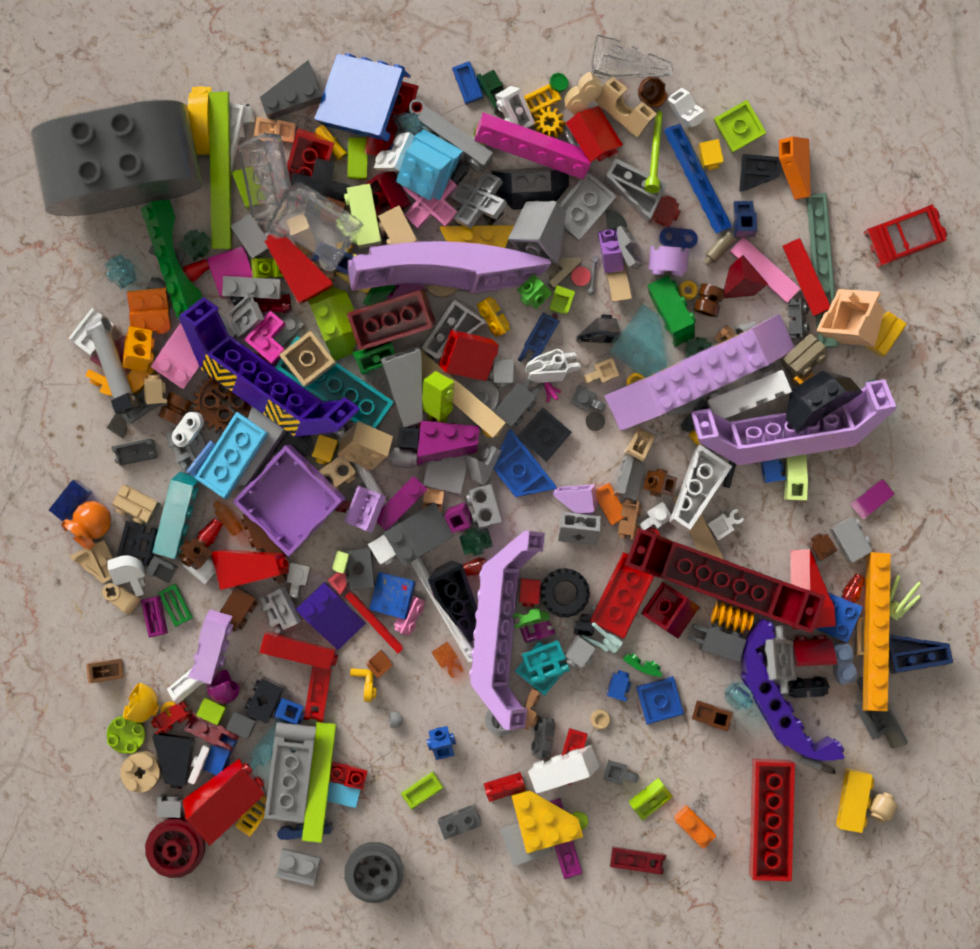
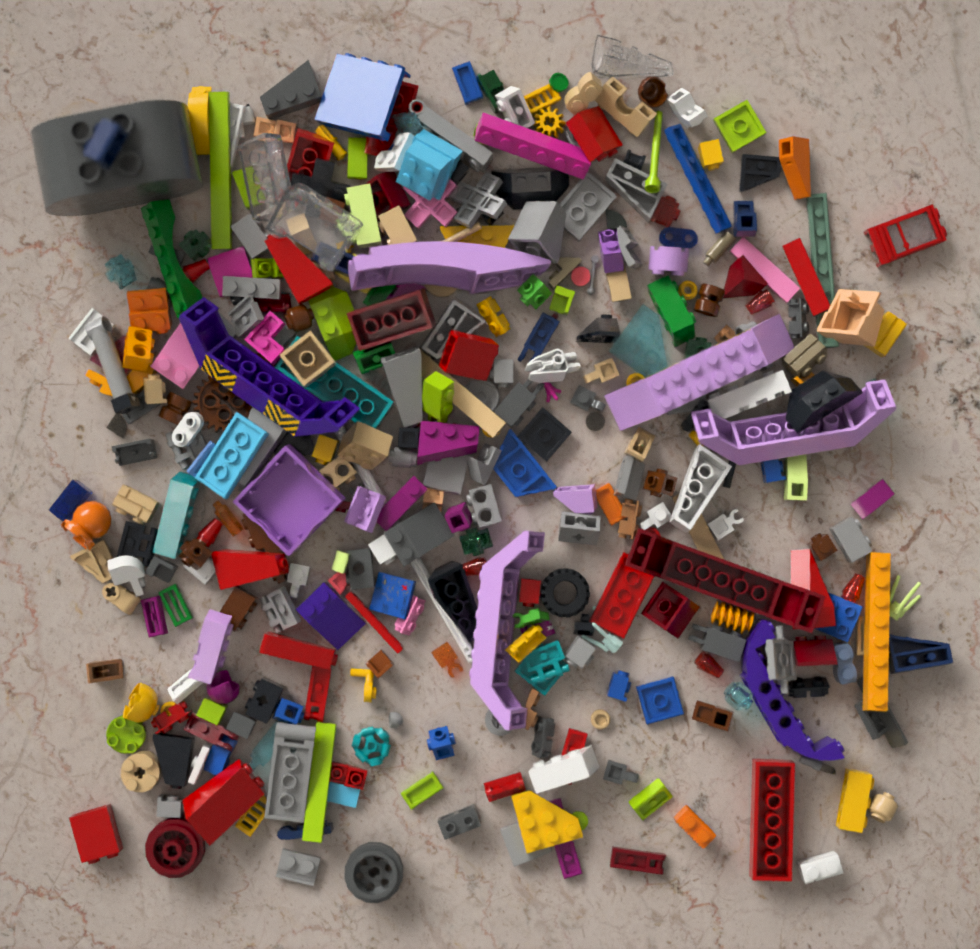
(96, 834): none -> red brick
(105, 143): none -> dark blue slope
(299, 318): none -> reddish brown head
(371, 745): none -> teal piece
(464, 233): none -> tan bar
(526, 643): none -> yellow hinge
(634, 160): none -> black bush
(647, 667): green slope -> none
(708, 664): none -> clear red cone
(760, 302): none -> clear red cone
(819, 867): none -> white brick

